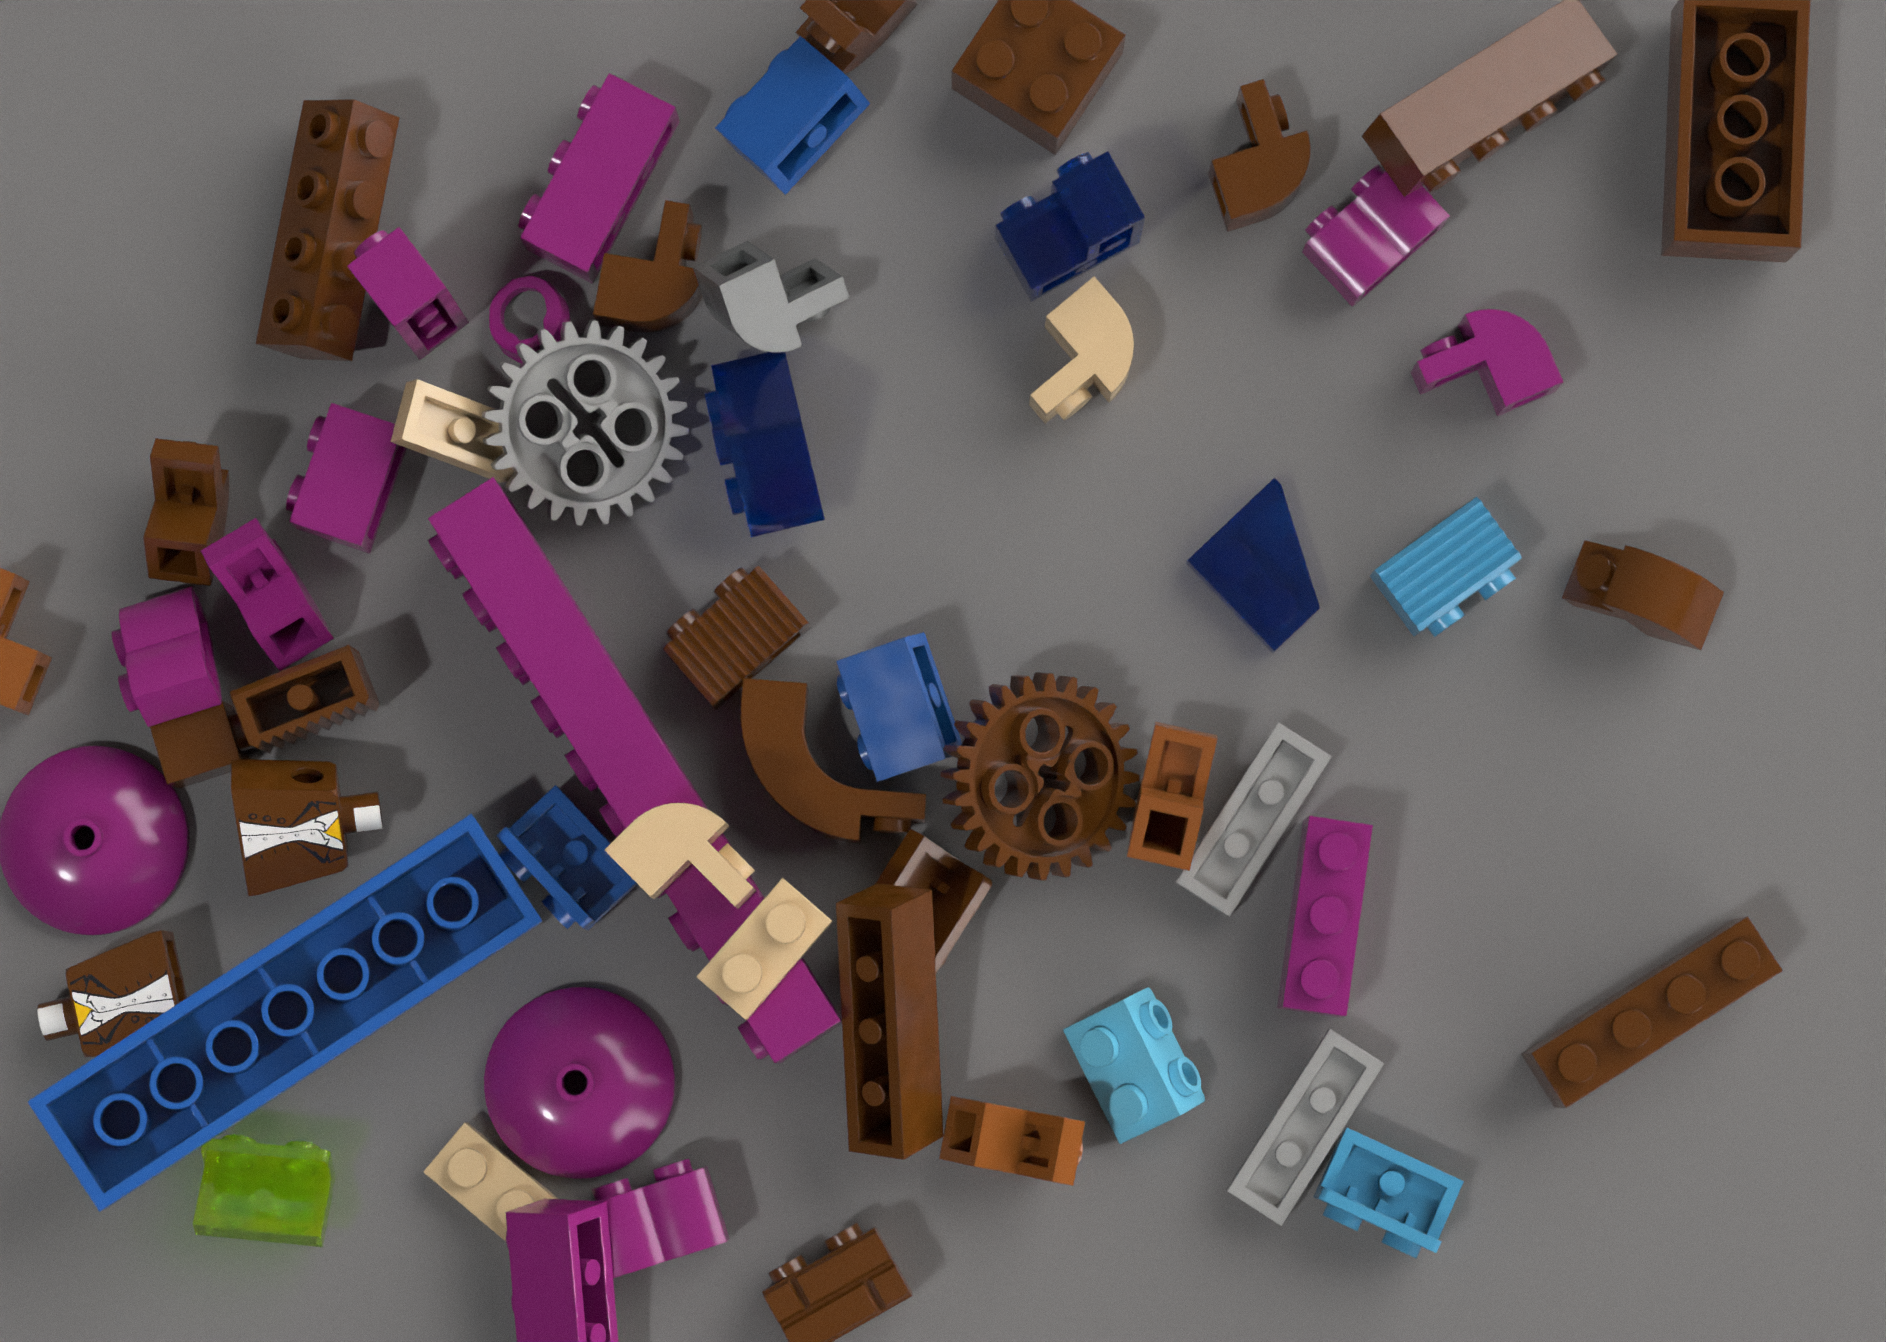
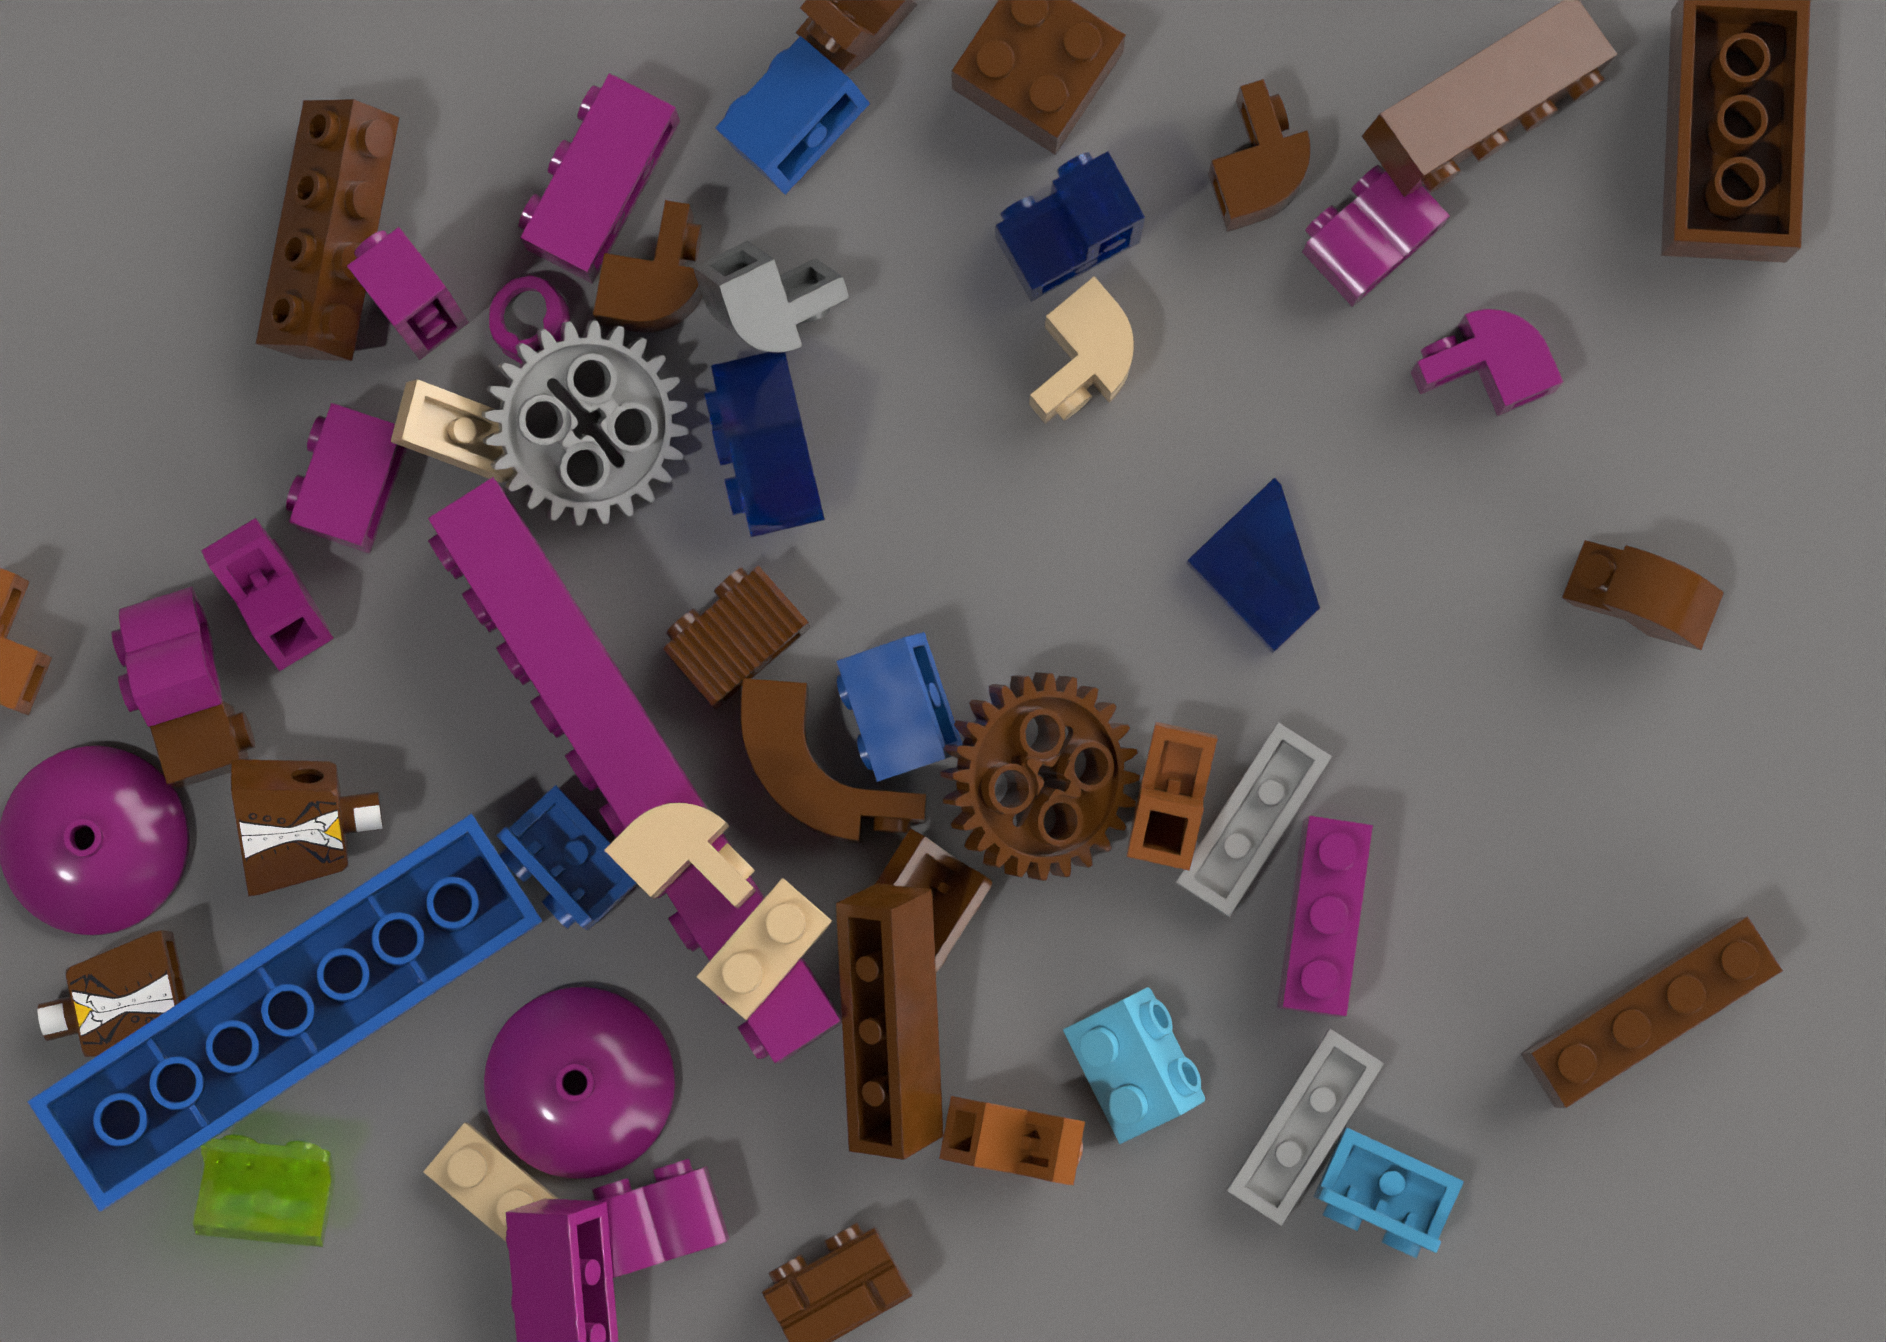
(186, 511): reddish brown brick -> none
(305, 699): reddish brown brick -> none
(1446, 568): dark azure brick -> none

